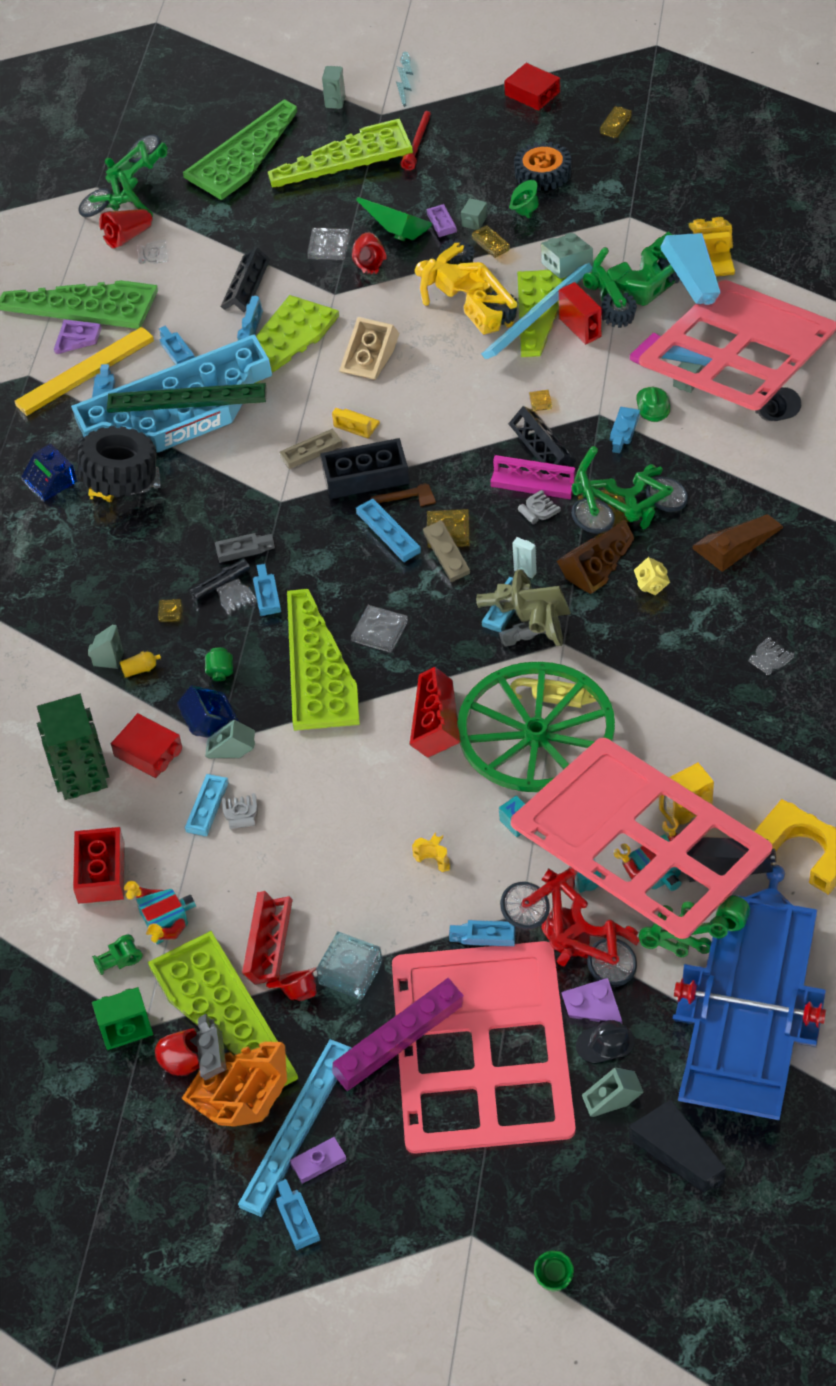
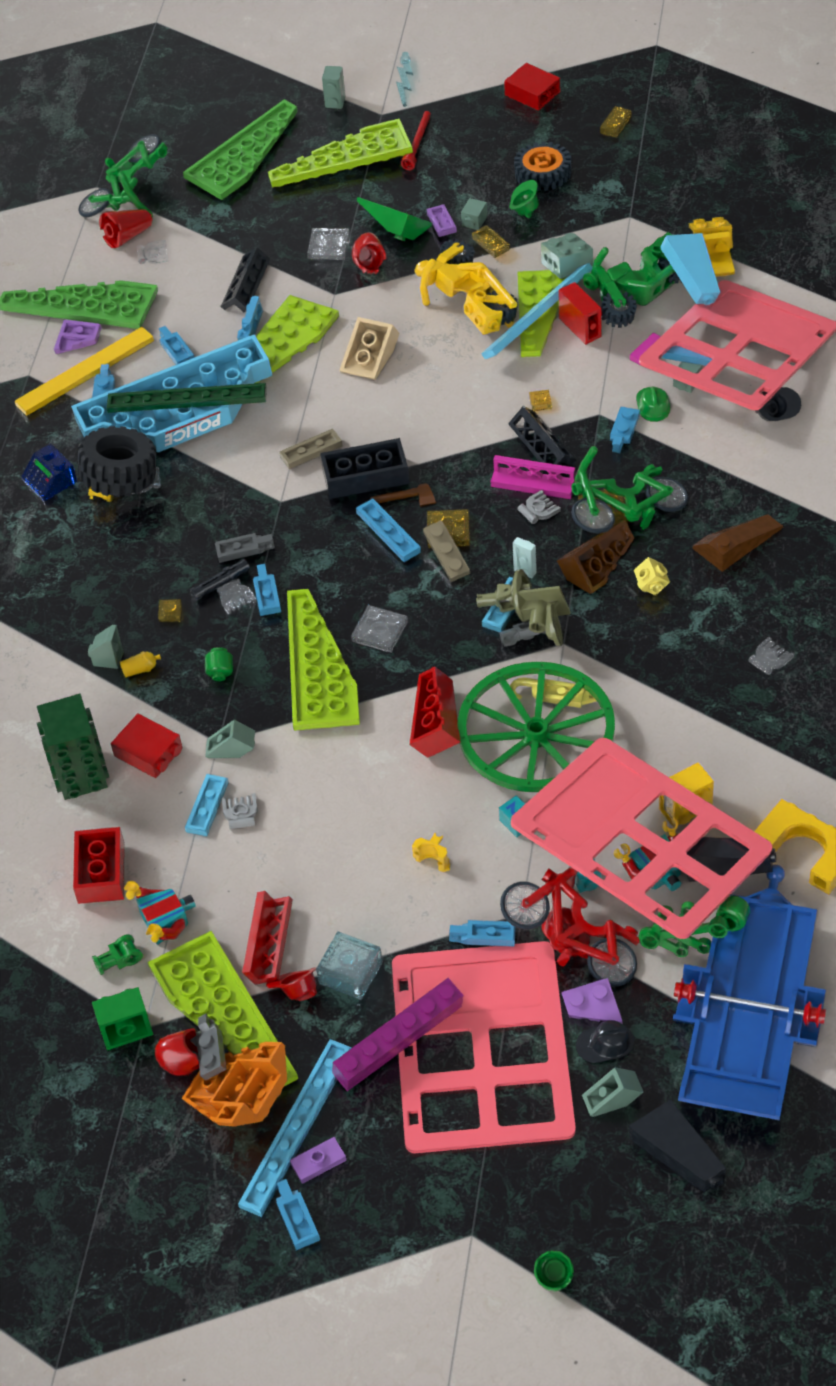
(205, 711): clear blue slope -> none
(354, 422): yellow panel -> none

